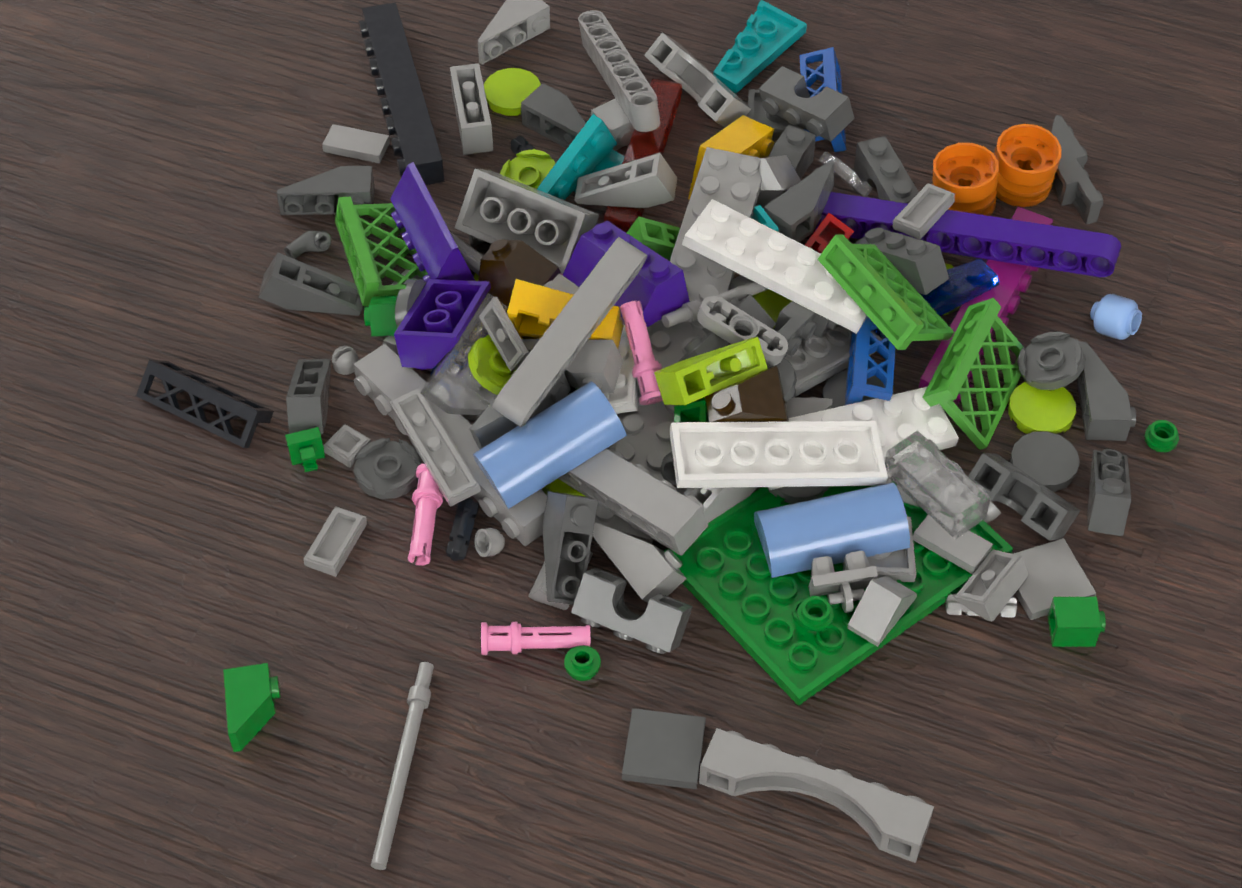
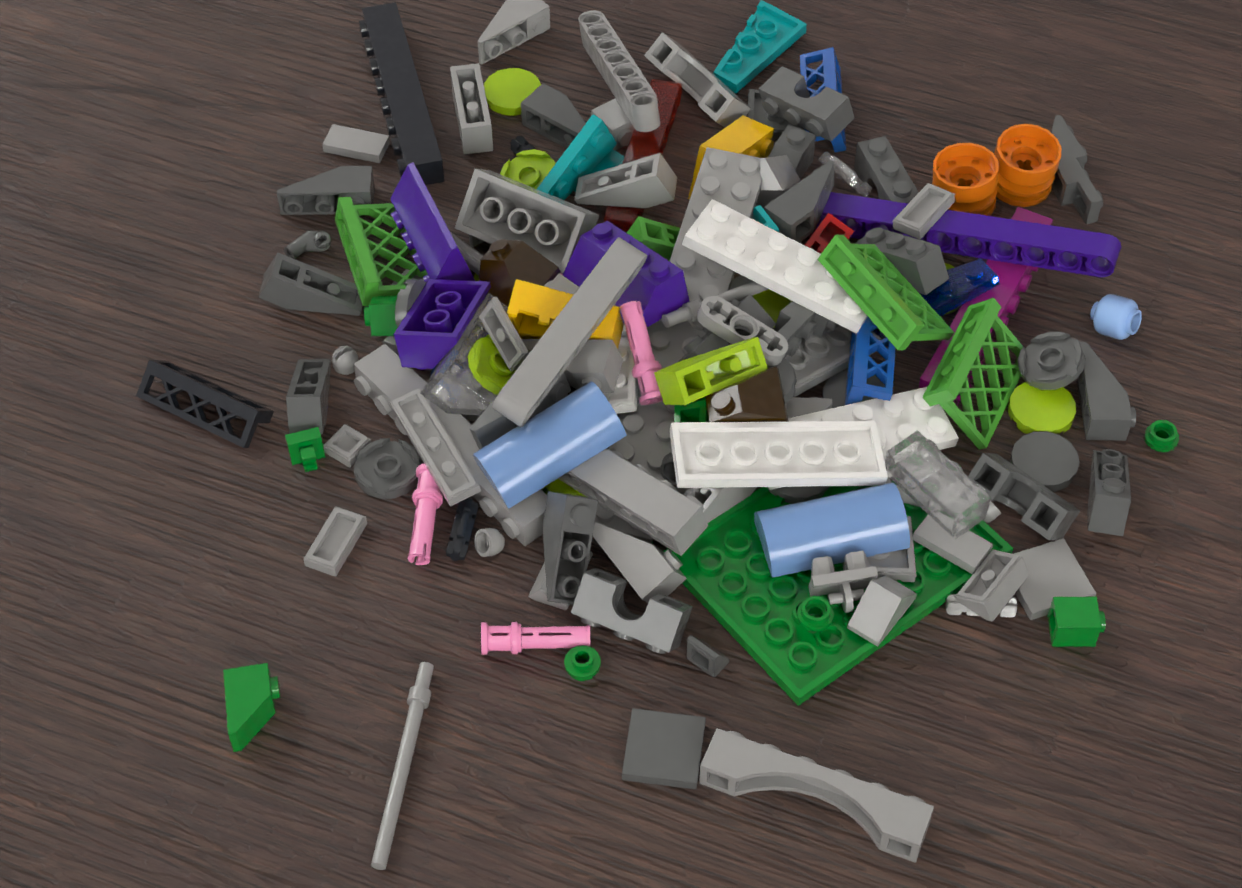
(705, 656): none -> dark grey slope

